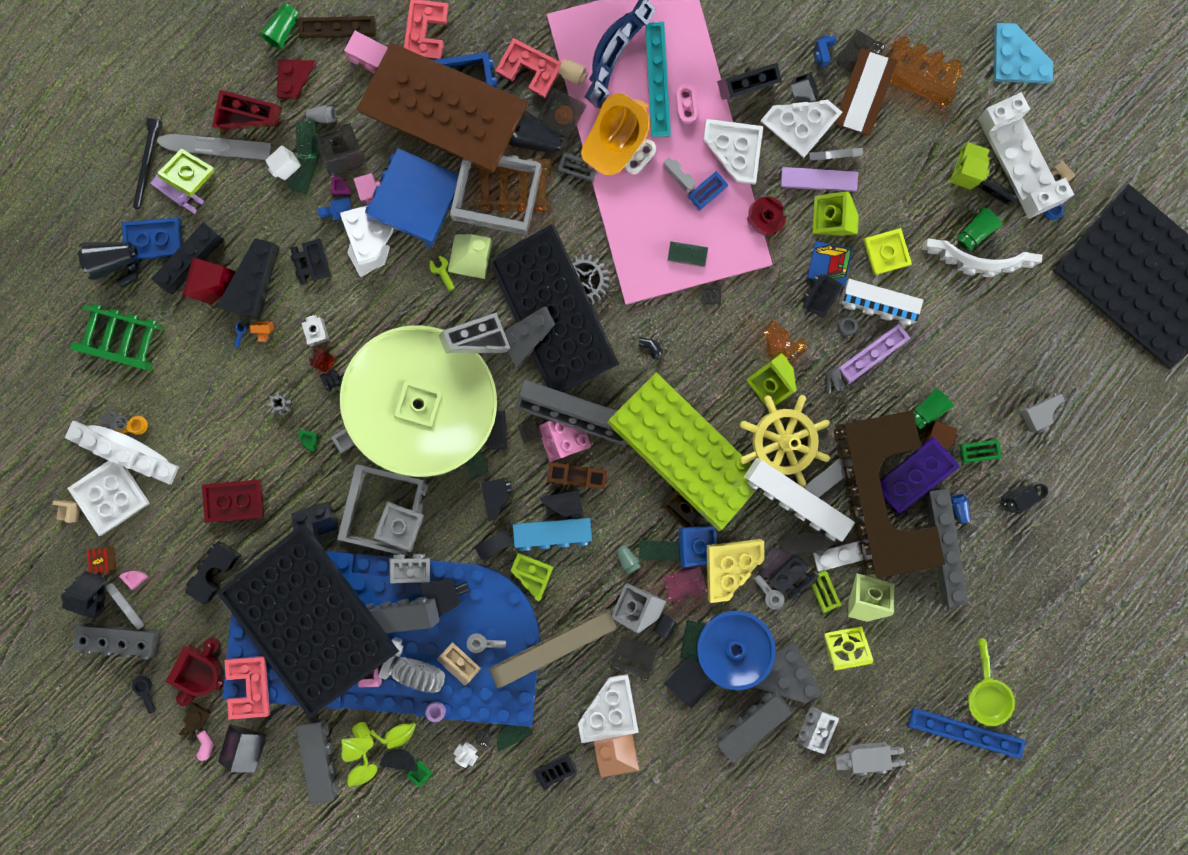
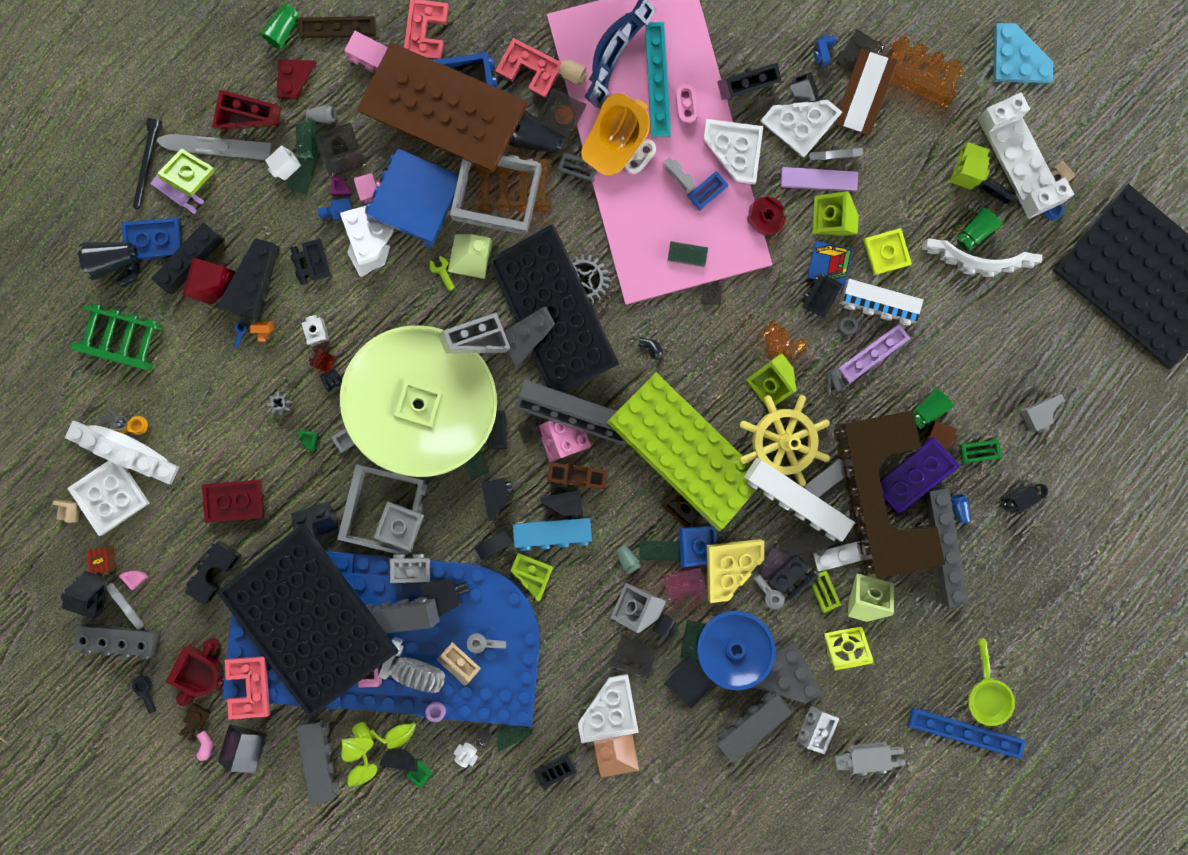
(552, 648): dark tan beam -> none

